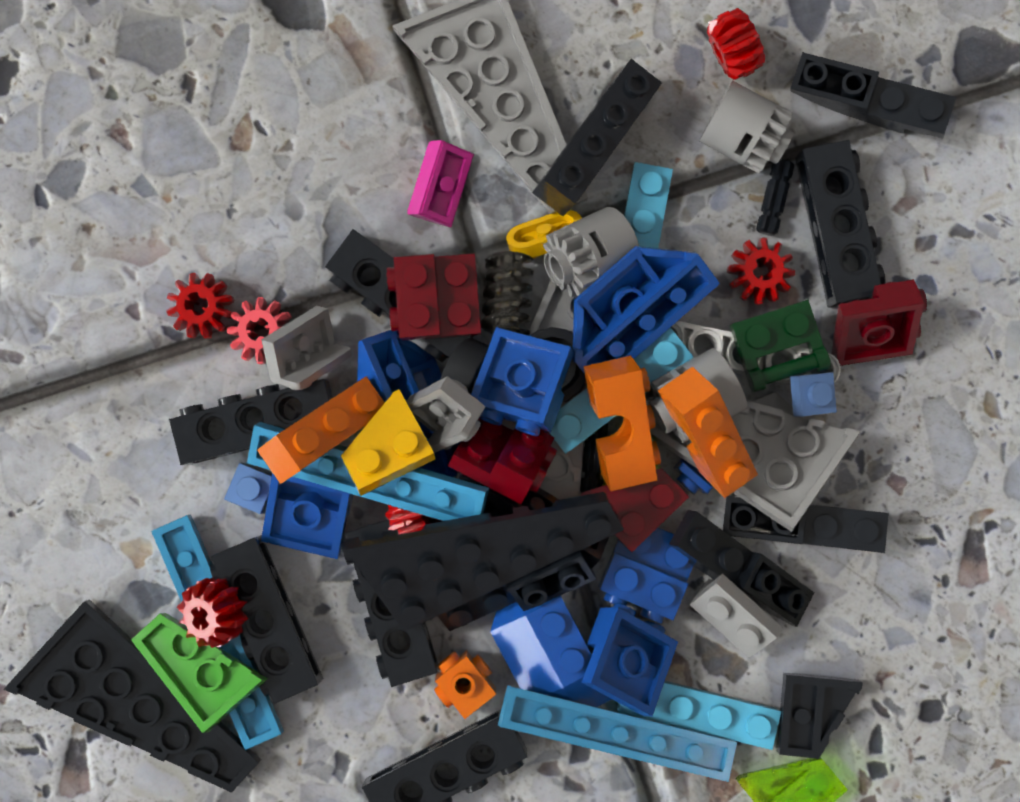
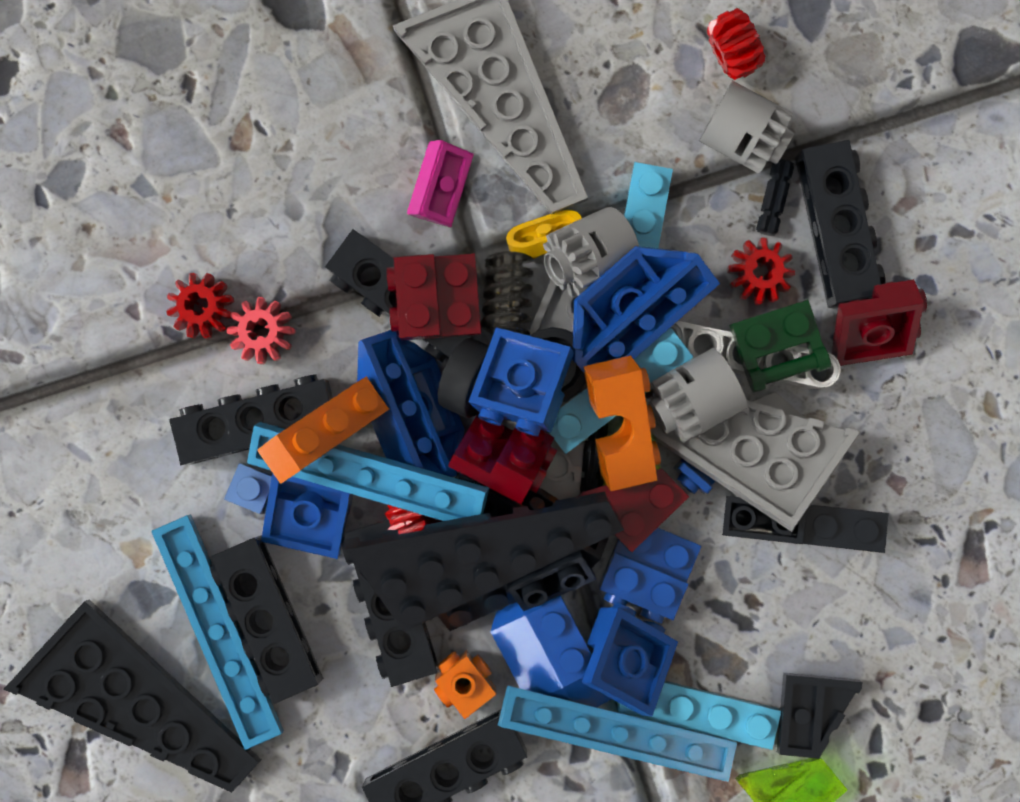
(201, 678): bright green wing -> none
(212, 612): red gear -> none
(303, 350): light grey bracket -> none
(387, 446): yellow wing -> none
(447, 412): light grey bracket -> none
(597, 138): black brick -> none
(714, 437): orange arch -> none
(735, 615): light grey bracket -> none
(753, 573): black slope -> none
(813, 394): medium blue plate -> none
(872, 99): black slope -> none

